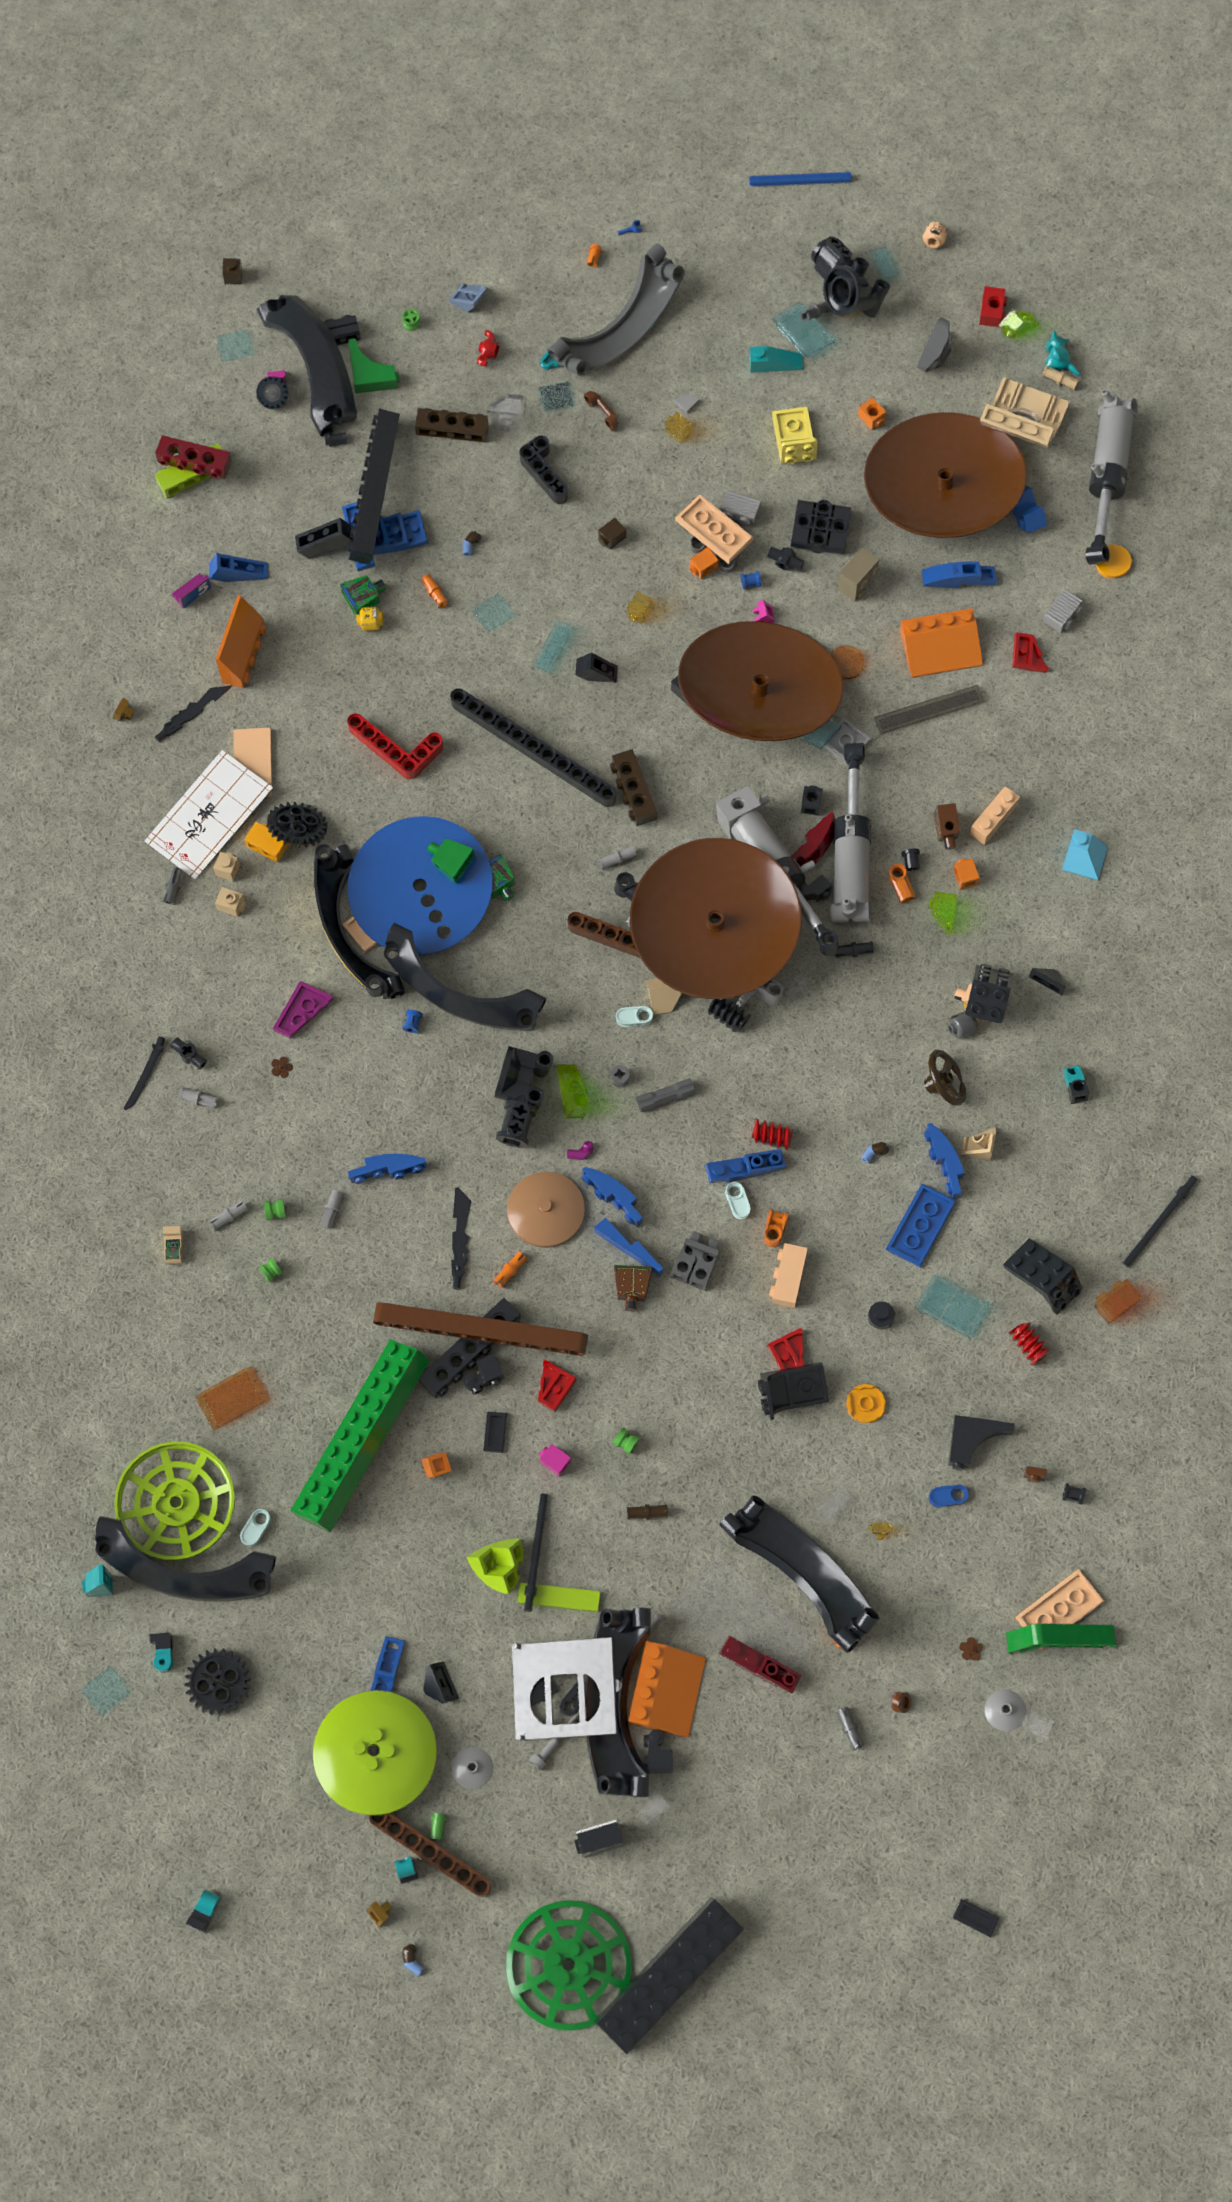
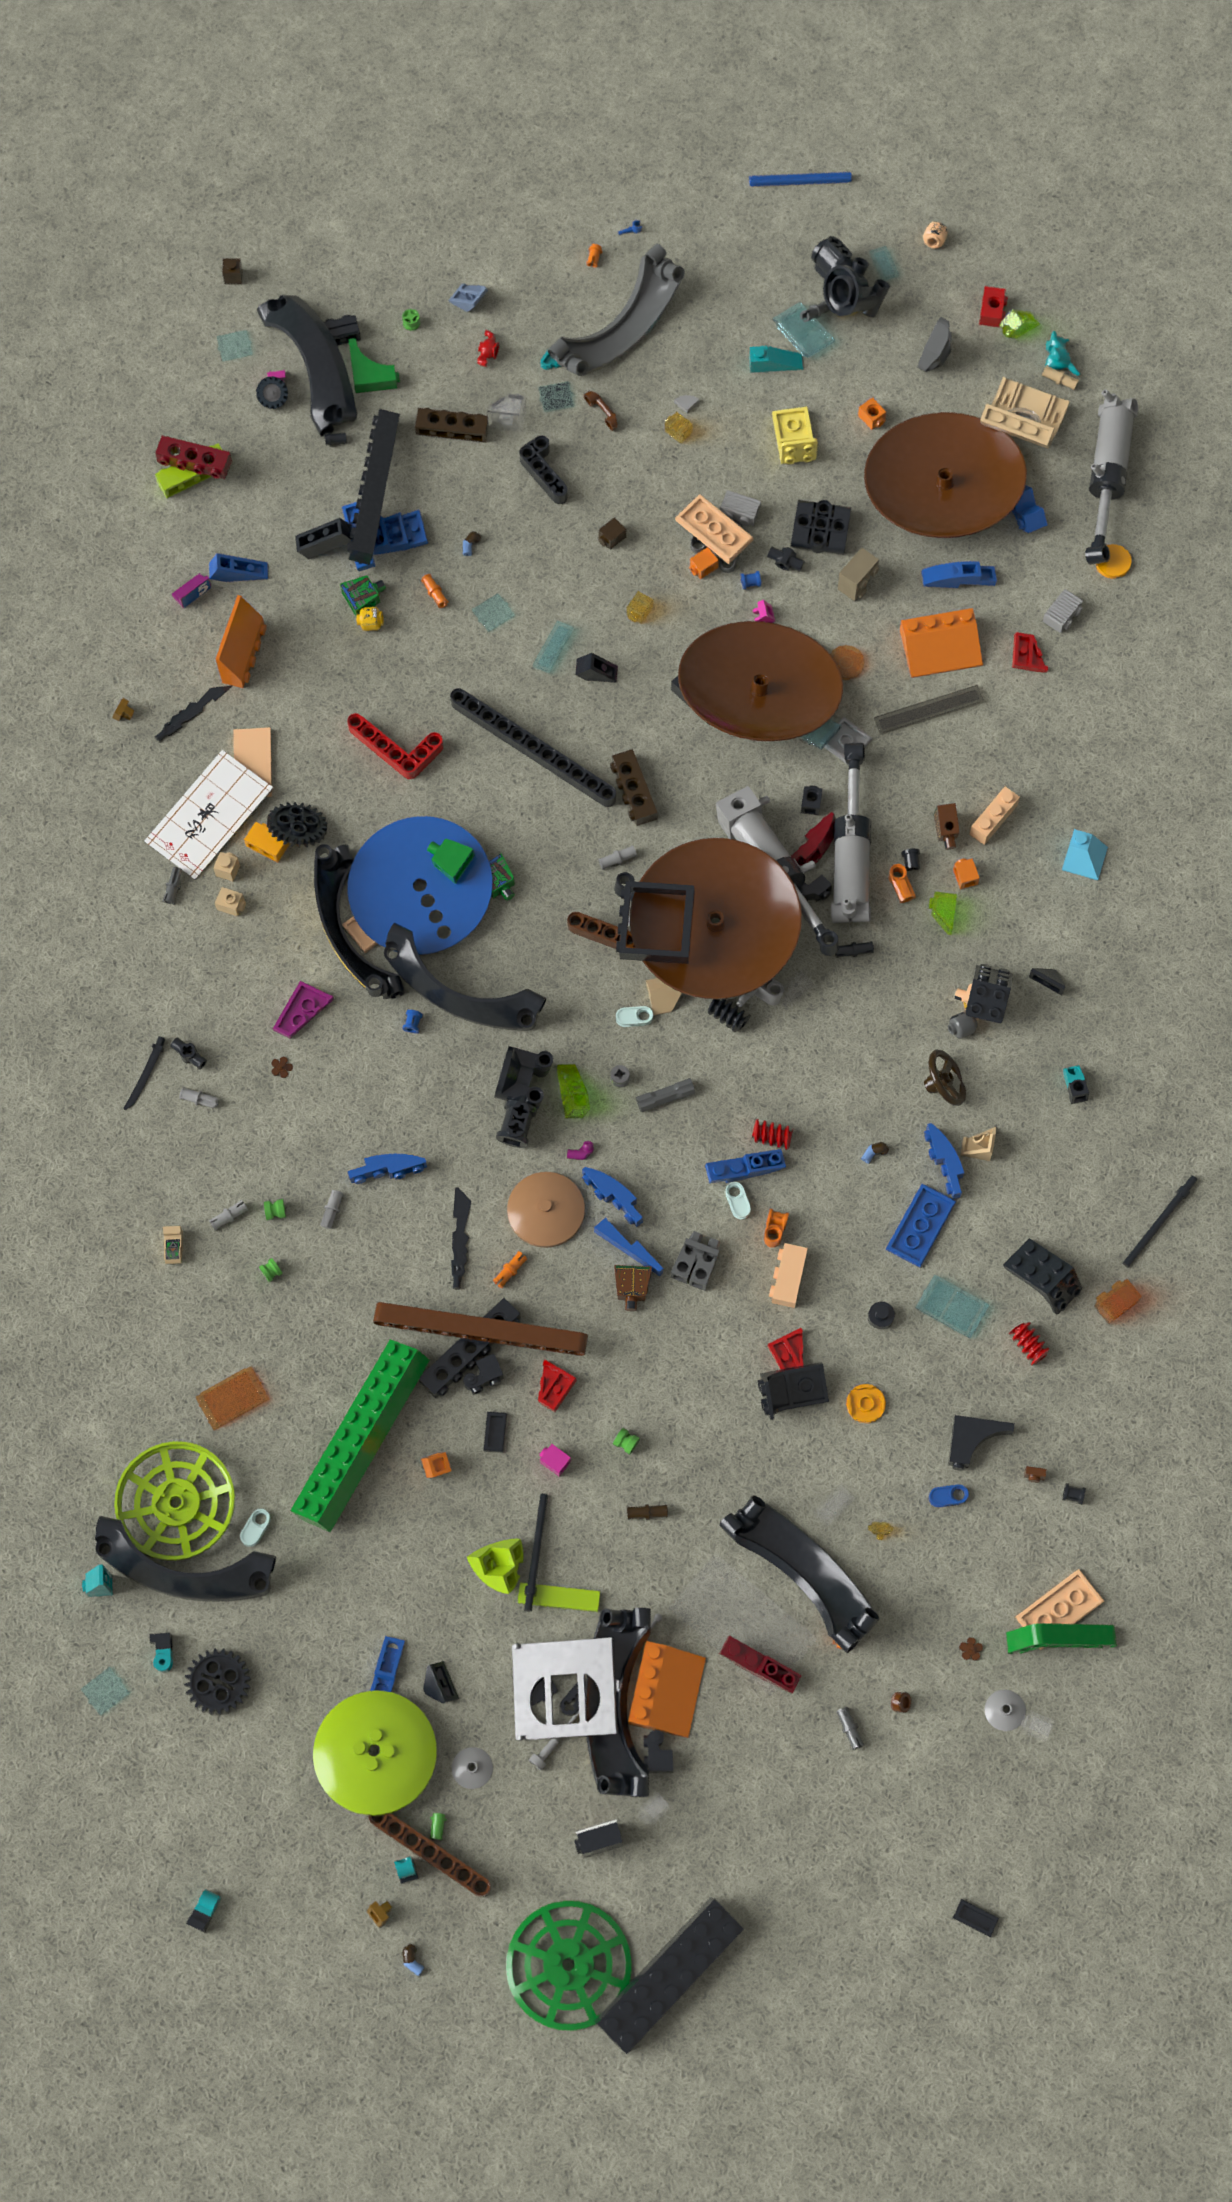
(650, 954): none -> black window

